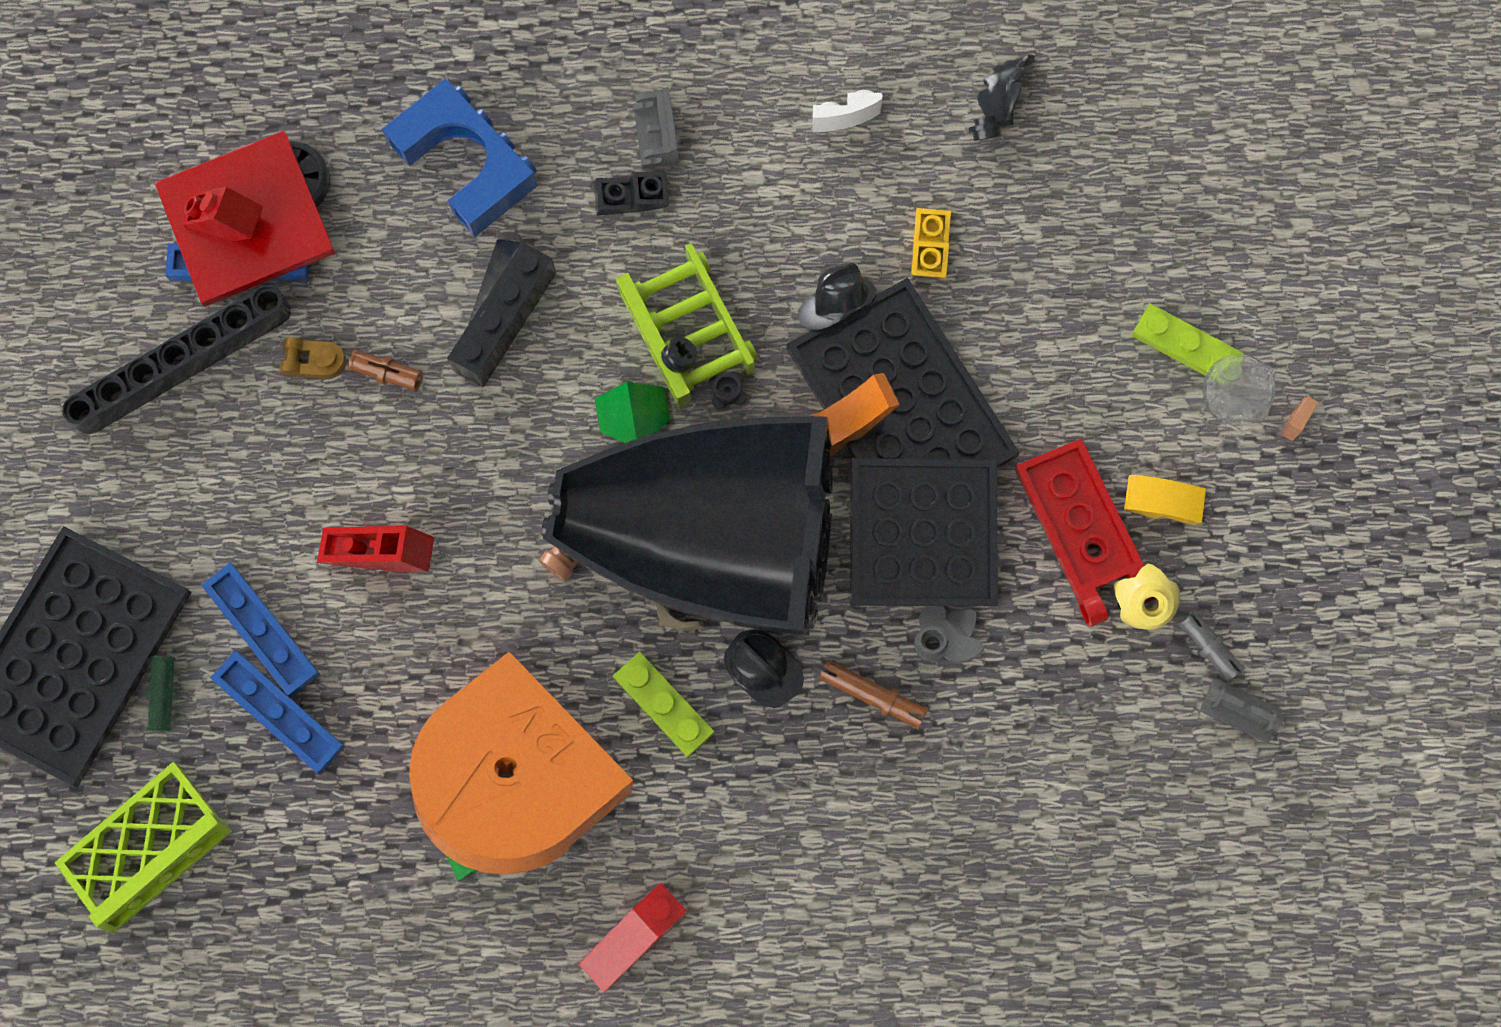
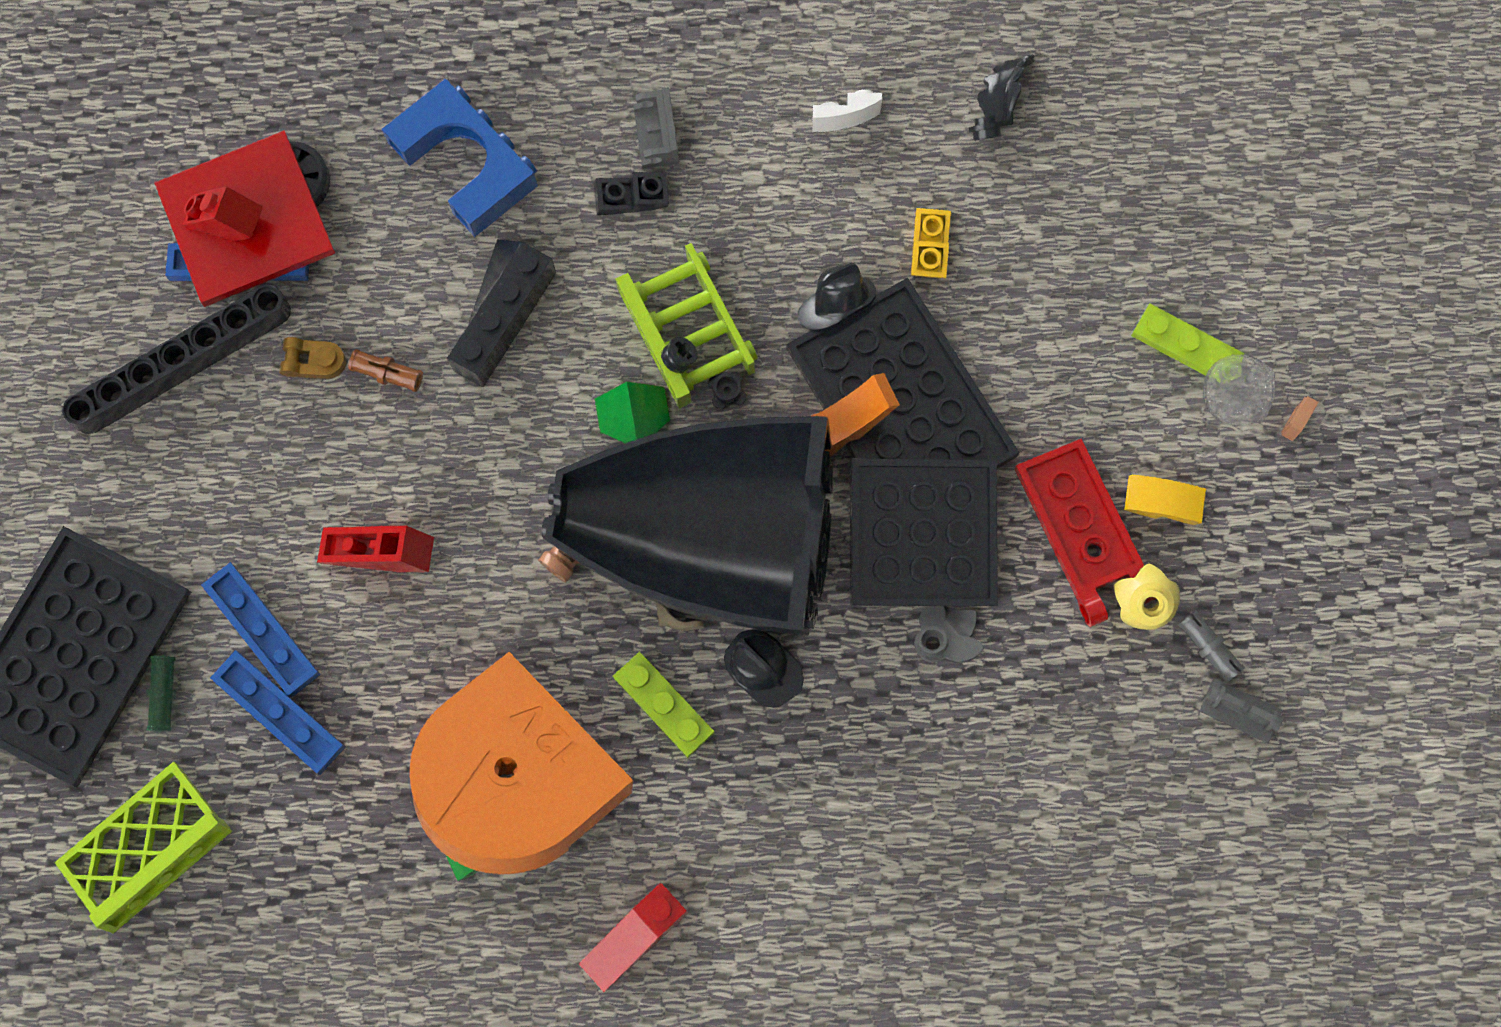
(873, 694): dark orange pin -> none

